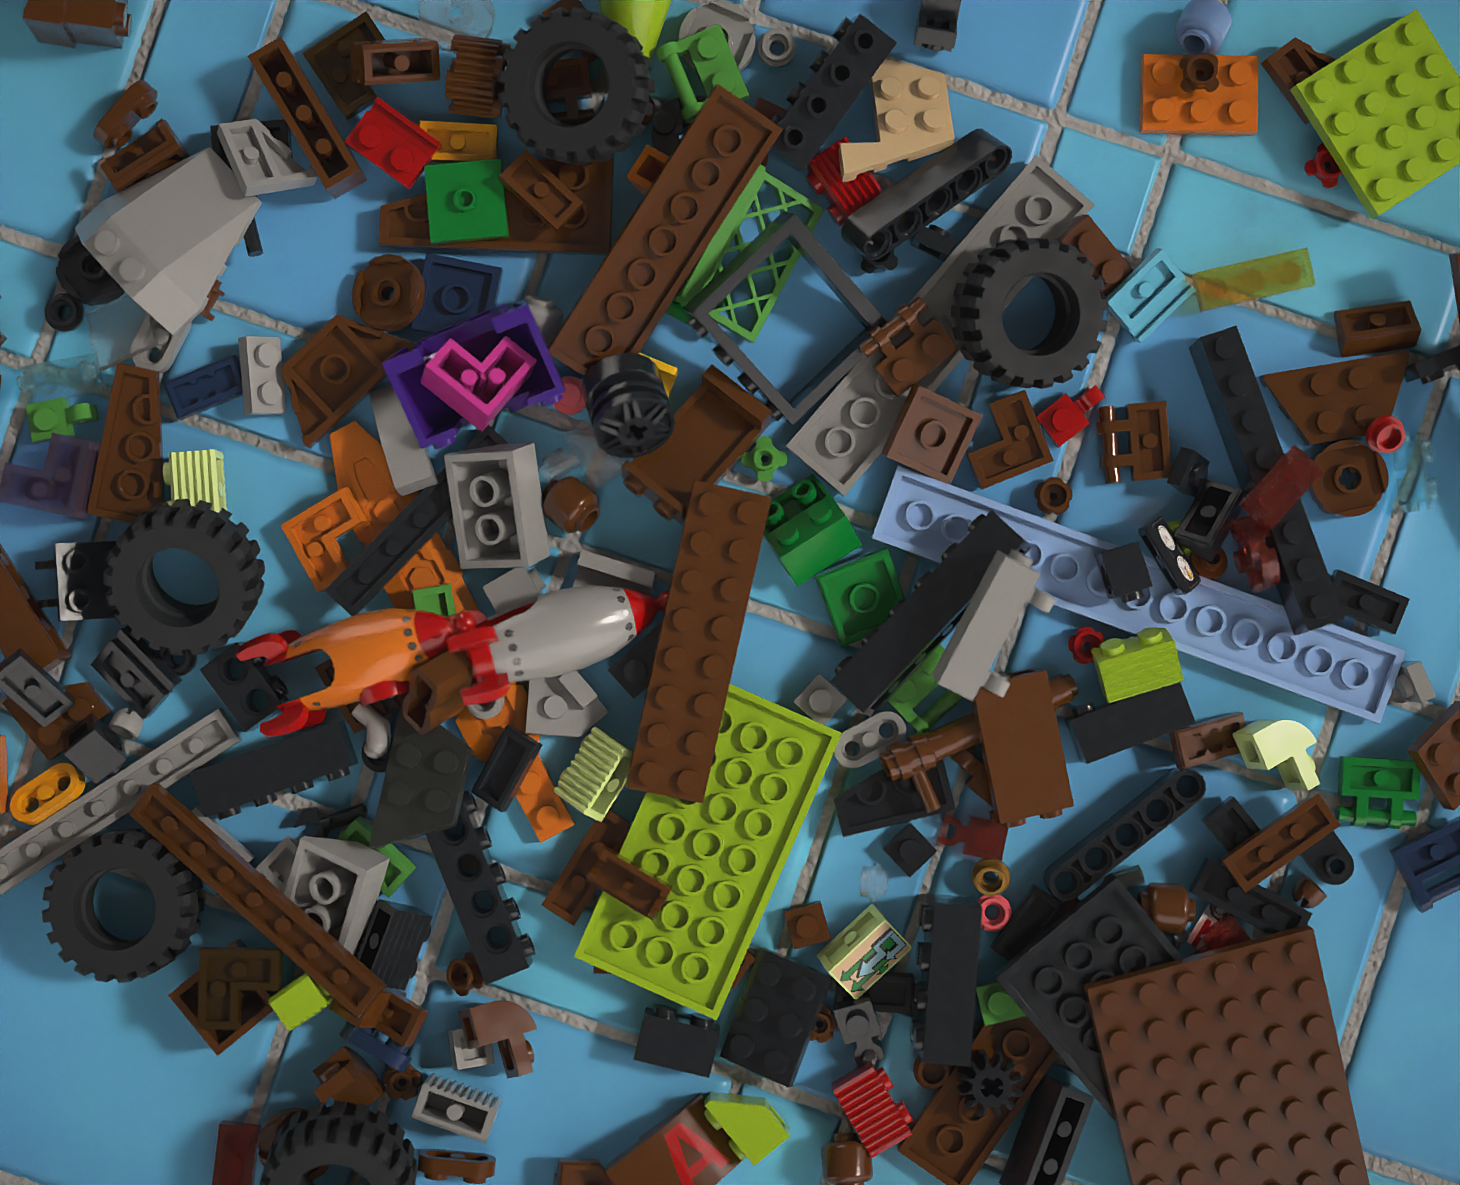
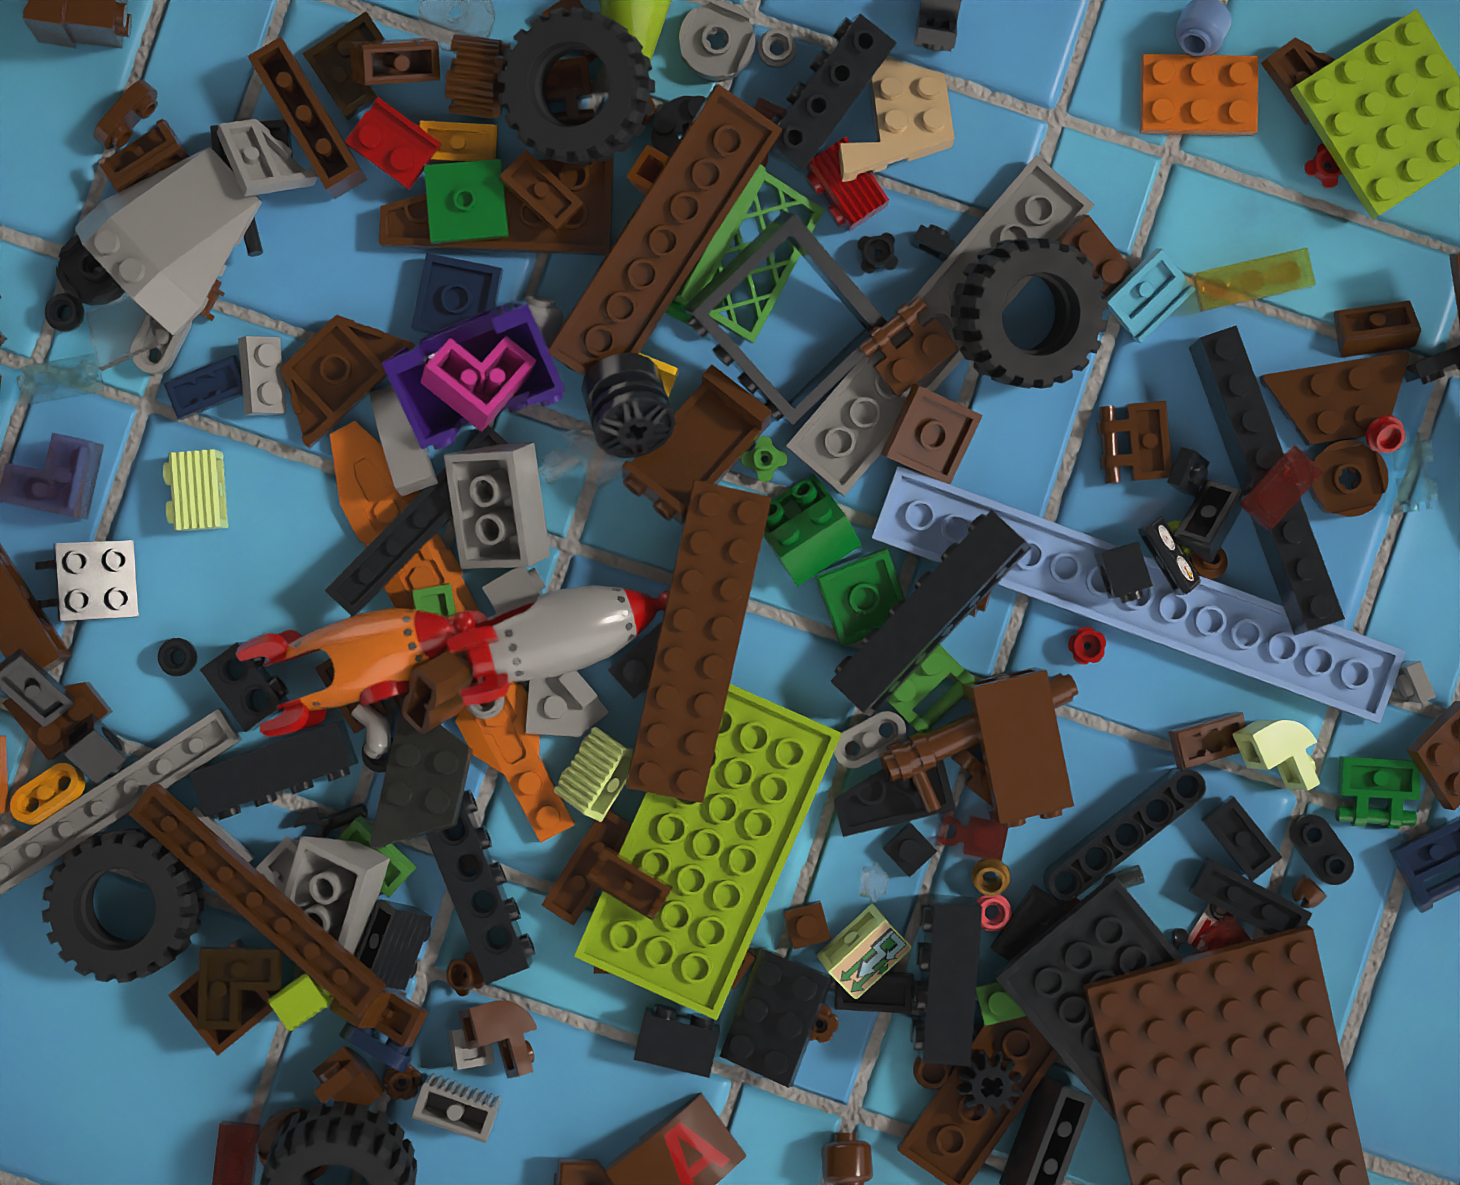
(57, 418): bright green plate -> none
(126, 724): light grey hinge -> none
(131, 448): reddish brown wing -> none
(136, 672): black plate -> none
(158, 615): black tyre -> none
(315, 536): orange plate -> none
(373, 288): reddish brown plate -> none
(441, 1163): reddish brown plate -> none
(506, 768): black tile -> none
(570, 504): reddish brown head -> none
(572, 399): coral plate -> none
(612, 573): light grey panel -> none
(712, 63): bright green plate -> none
(749, 1122): lime slope -> none
(820, 700): light grey plate -> none
(859, 1024): black plate -> none
(872, 1109): red brick -> none
(926, 194): black beam -> none
(987, 623): light grey brick -> none
(1020, 446): reddish brown plate -> none
(1056, 486): reddish brown plate -> none
(1066, 418): red plate -> none
(1127, 722): black brick -> none
(1137, 664): lime brick -> none
(1167, 906): reddish brown head -> none
(1205, 63): reddish brown plate -> none
(1253, 554): clear red plate -> none
(1280, 842): reddish brown plate -> none
(1369, 602): black plate -> none

